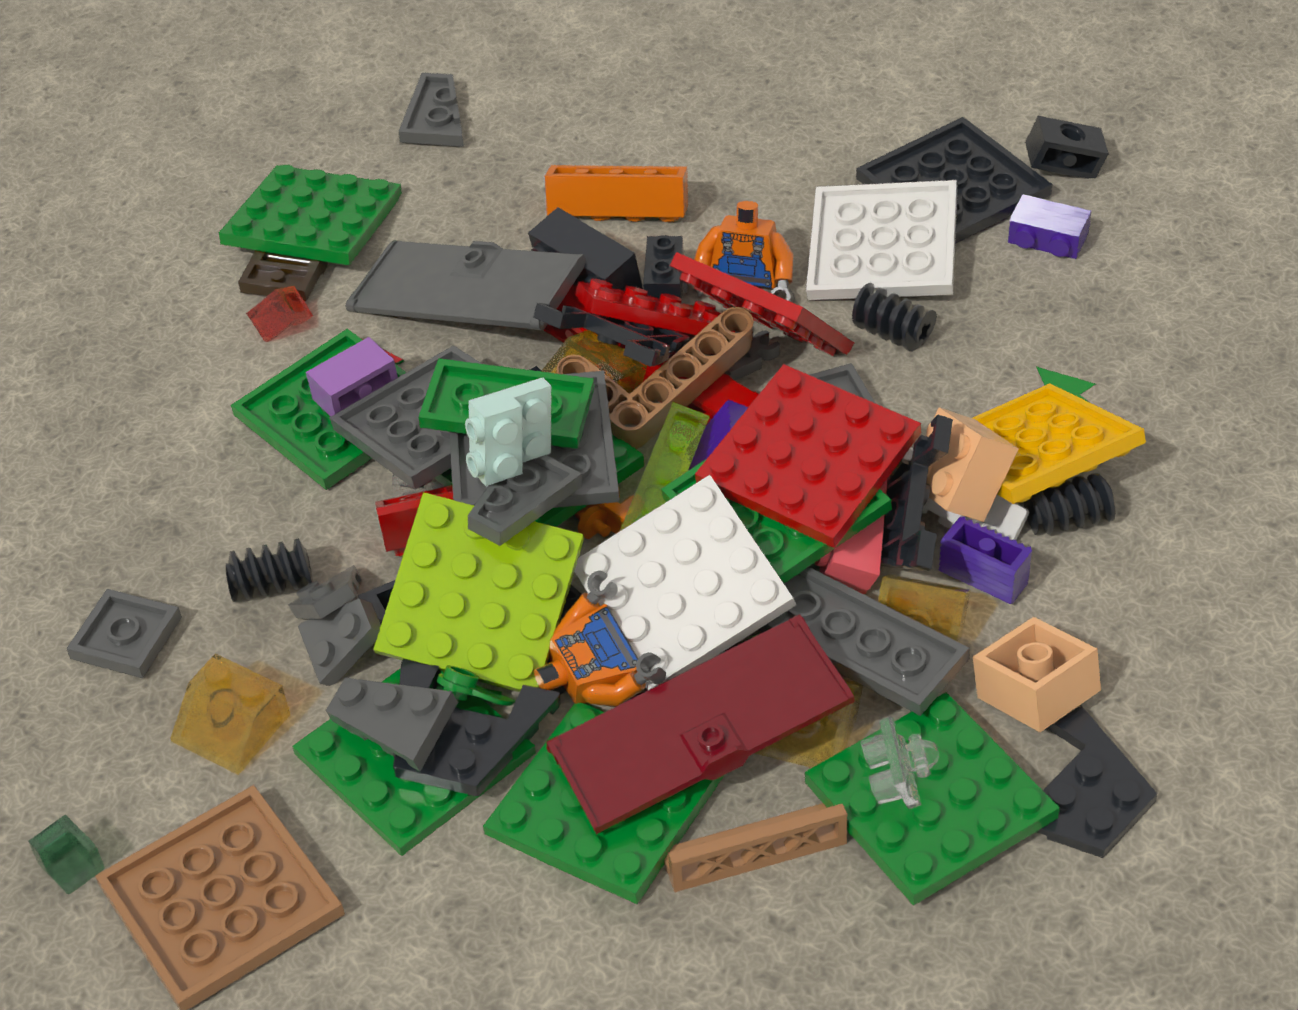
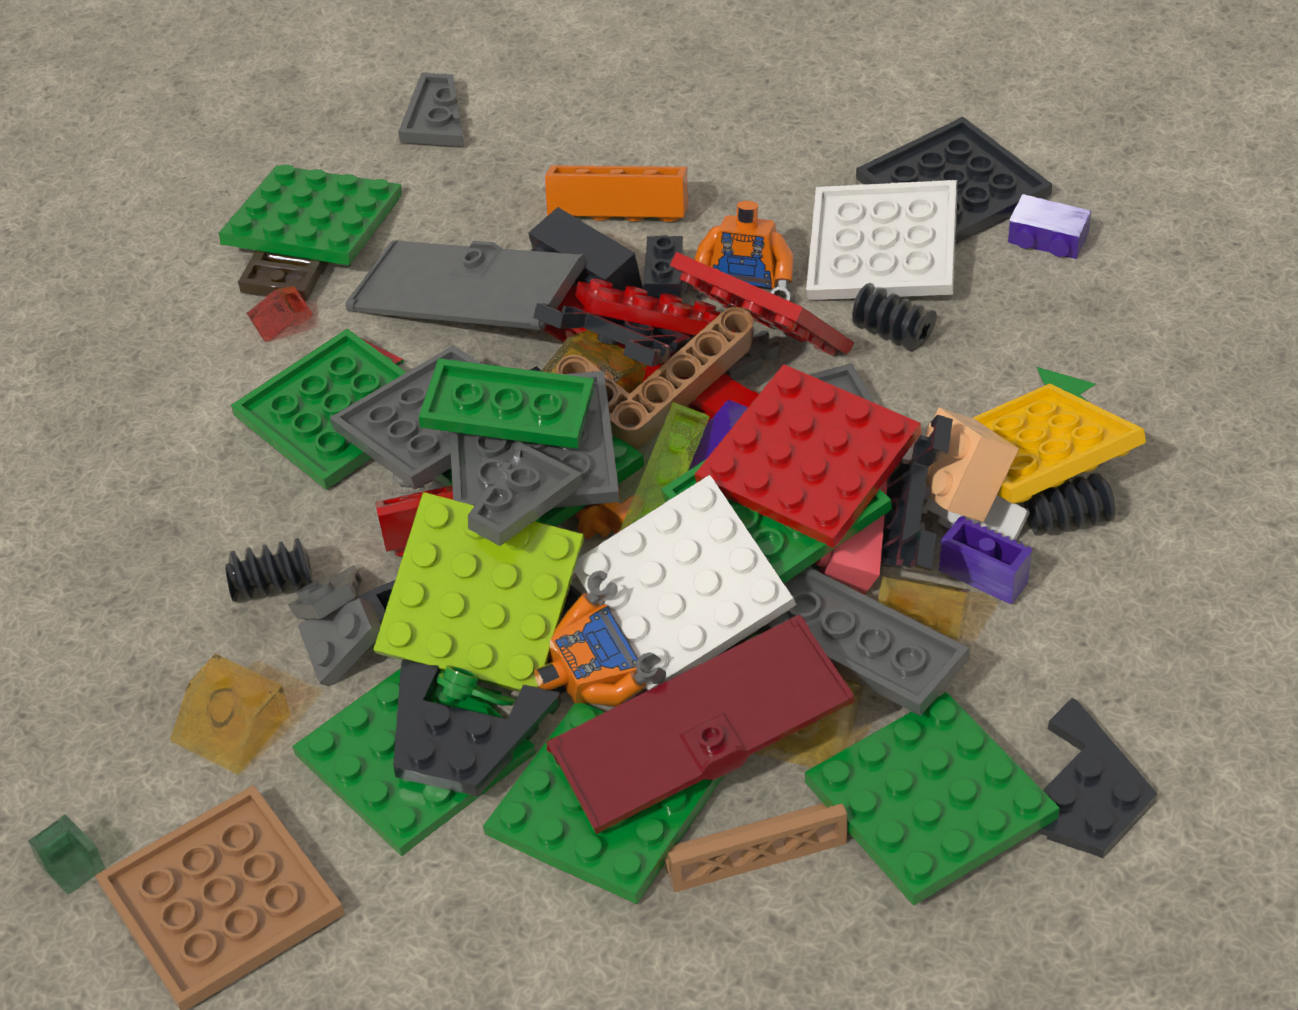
(124, 633): dark grey plate -> none
(350, 376): medium lavender brick -> none
(395, 716): dark grey wing -> none
(508, 430): light aqua plate -> none
(903, 759): clear hips -> none
(1037, 674): light nougat brick -> none
(1066, 147): black brick -> none

